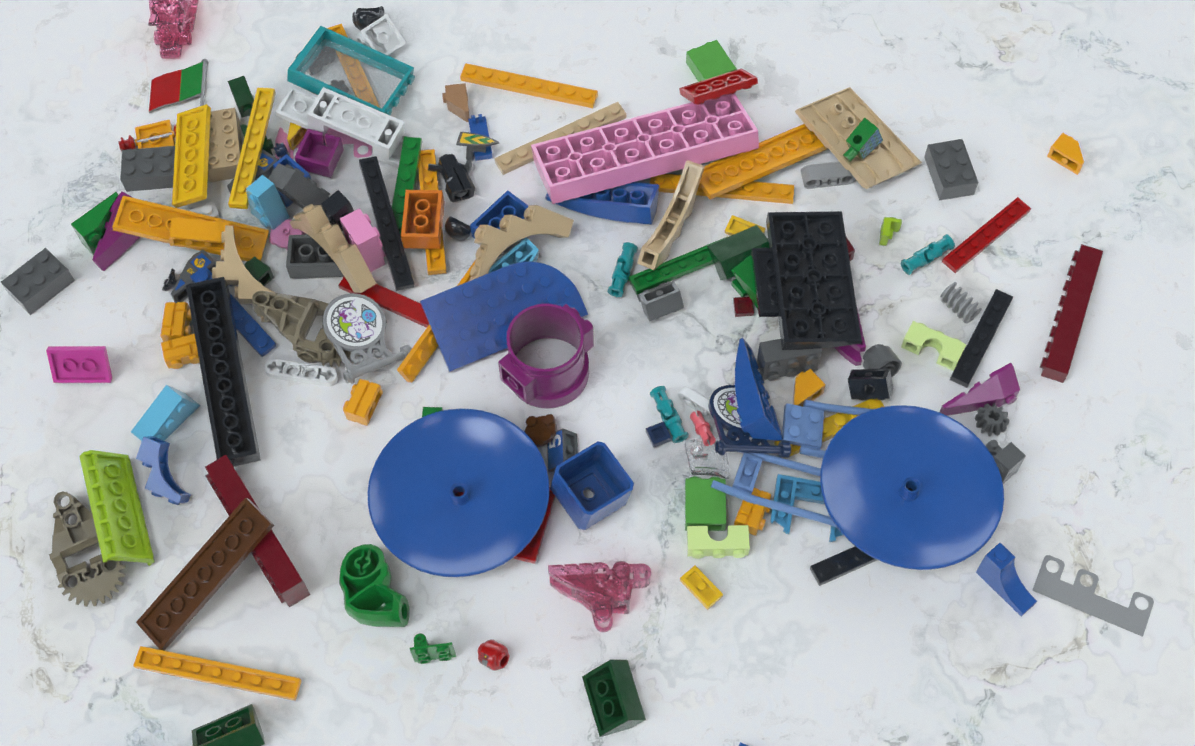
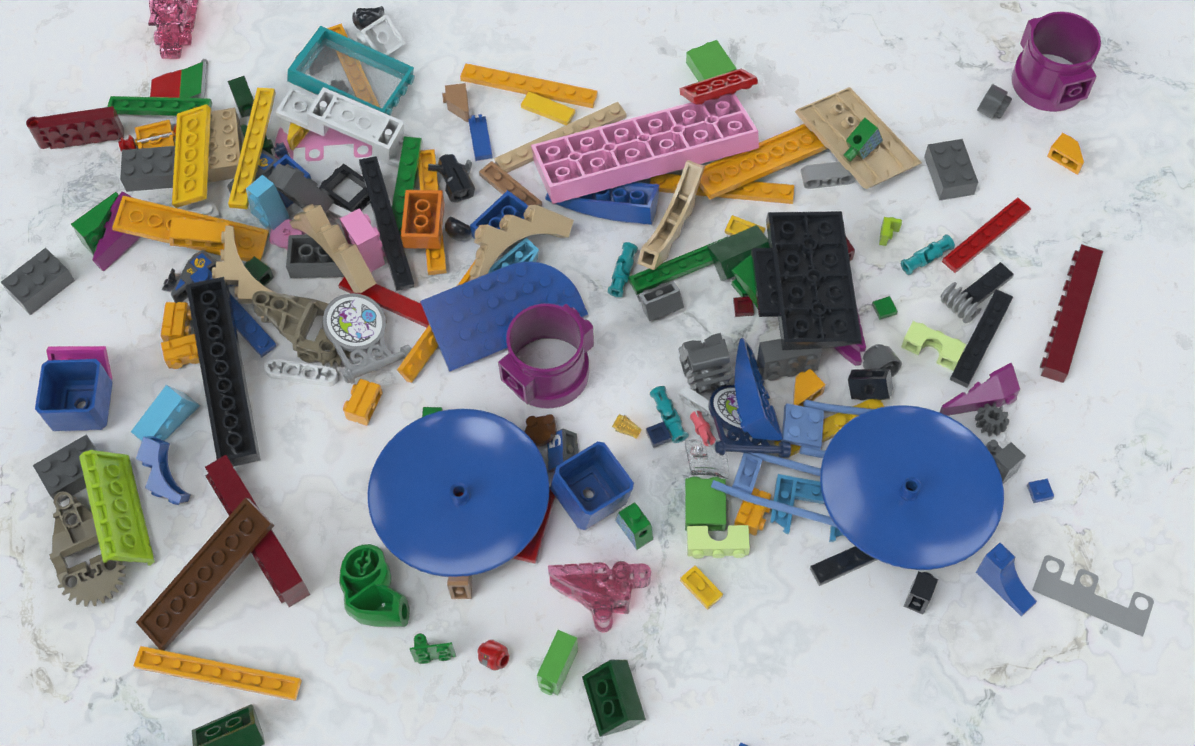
(63, 468): none -> dark grey brick
(67, 384): none -> blue plate
(76, 128): none -> dark red hinge
(155, 105): none -> green plate
(317, 157): magenta piece -> none
(337, 207): black brick -> none
(360, 201): none -> black window
(460, 587): none -> medium nougat slope
(474, 142): shield -> none
(502, 182): none -> medium nougat plate
(548, 108): none -> yellow tile
(557, 663): none -> bright green brick
(626, 426): none -> clear yellow cone
(632, 523): none -> green torso
(706, 363): none -> dark grey piece
(884, 307): none -> green tile
(921, 592): none -> black brick
(988, 283): none -> black plate
(994, 102): none -> dark grey piece
(1040, 490): none -> blue plate
(1052, 84): none -> magenta cylinder

